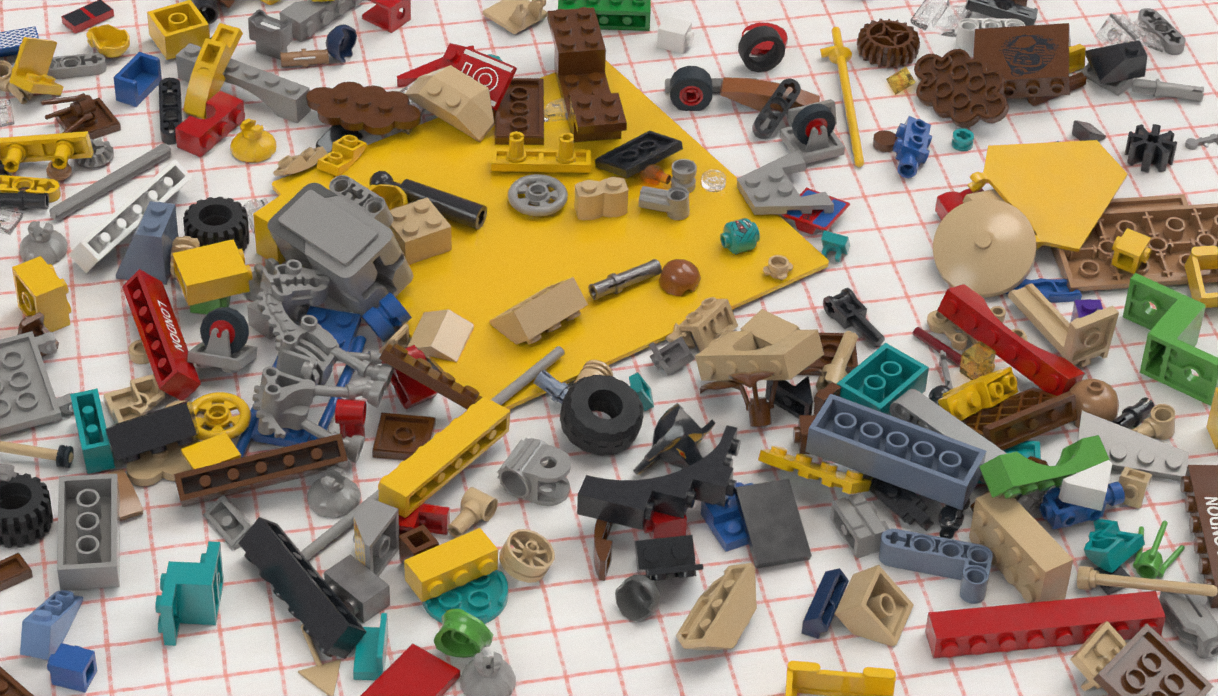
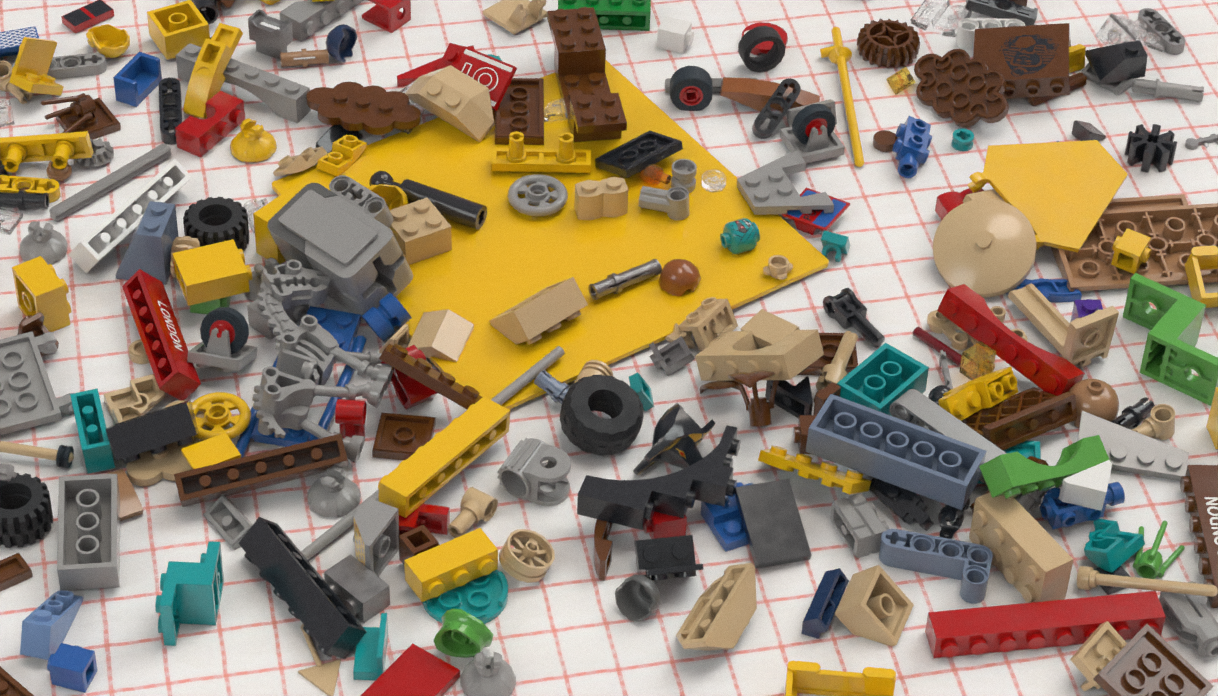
(1134, 486): tan bracket -> none

